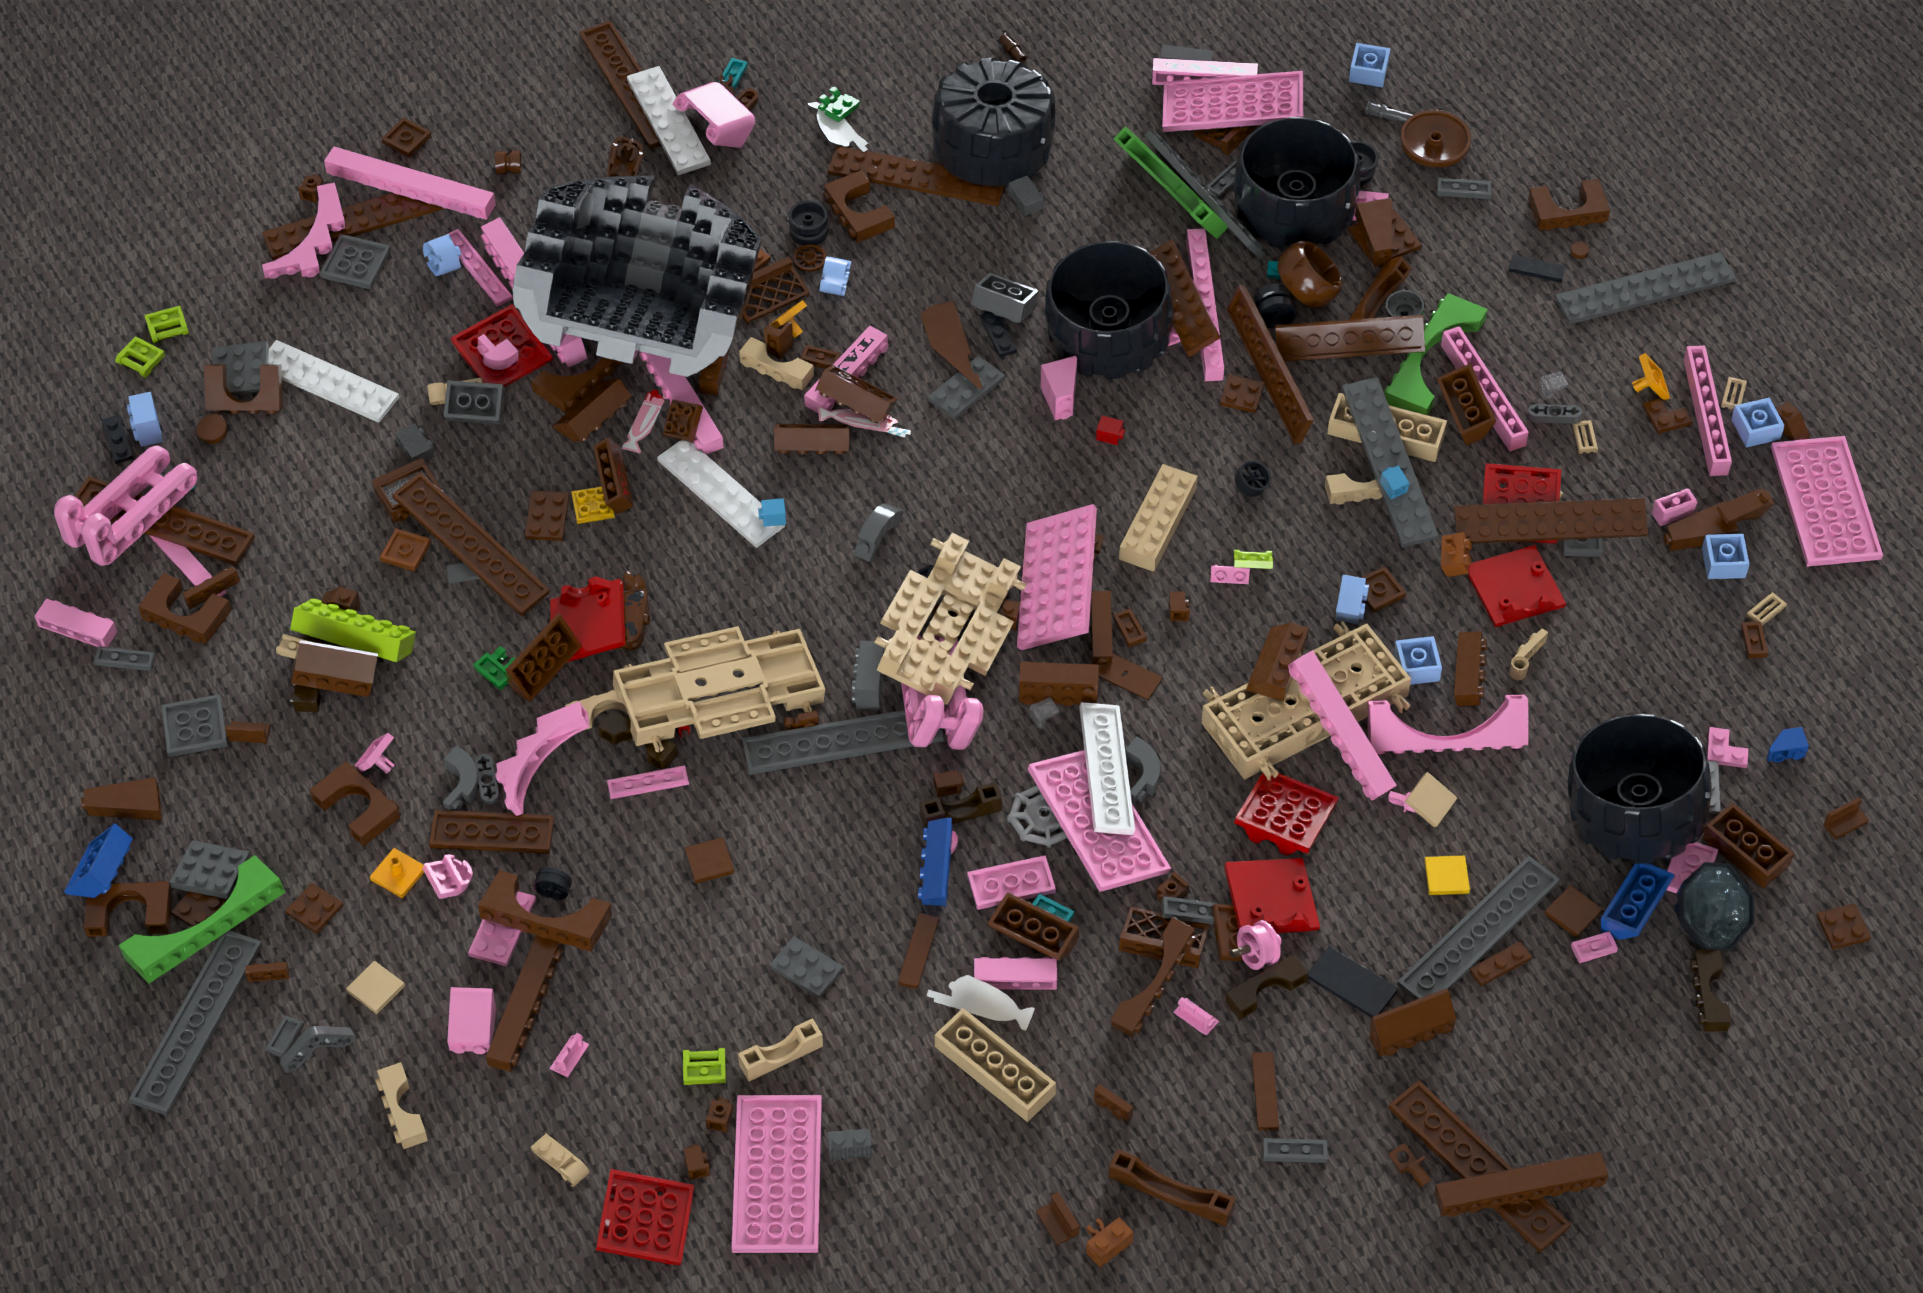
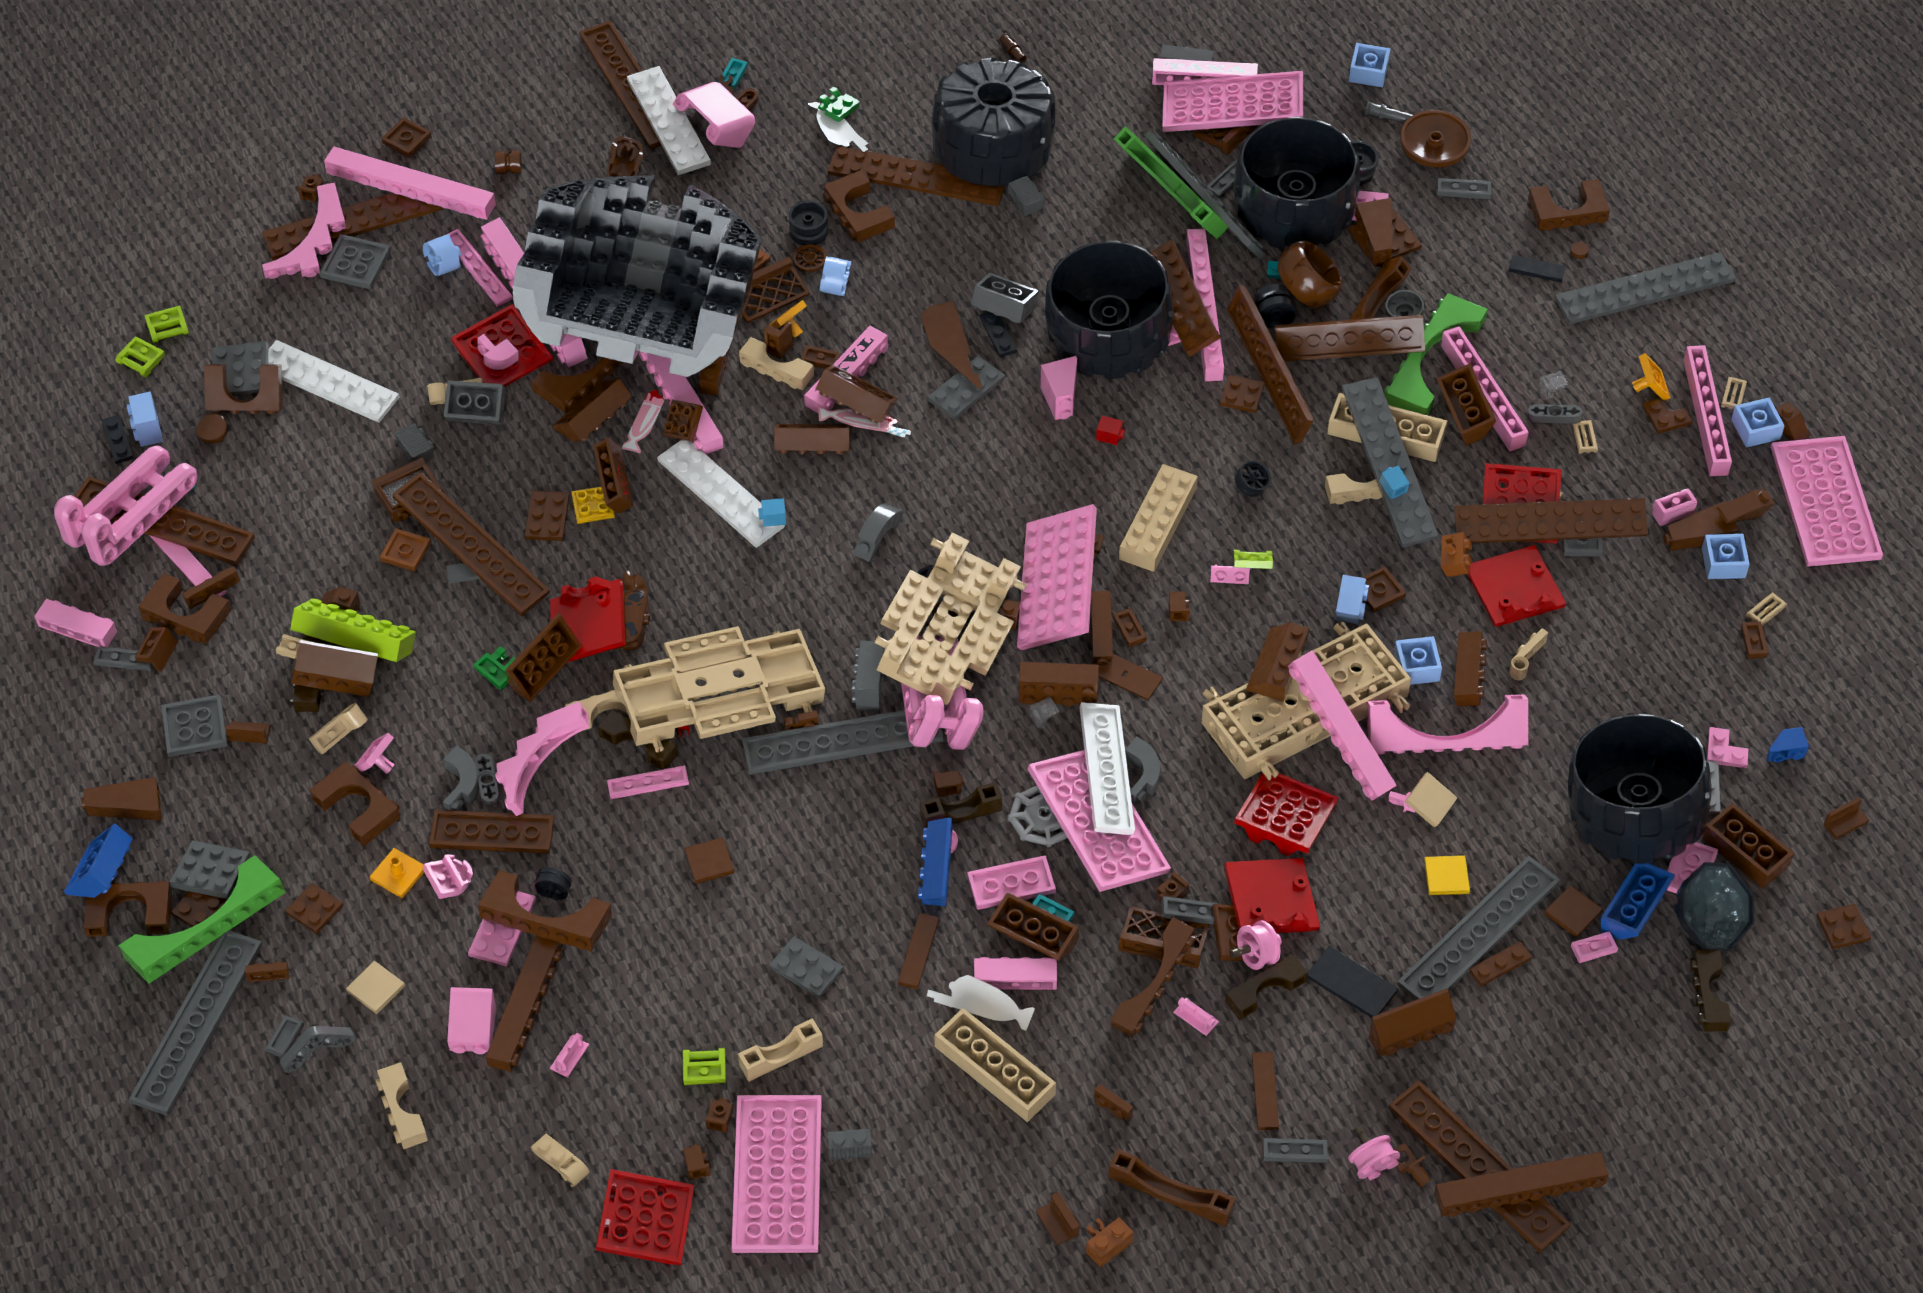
(157, 647): none -> reddish brown panel
(337, 728): none -> tan plate
(1373, 1155): none -> bright pink wheel

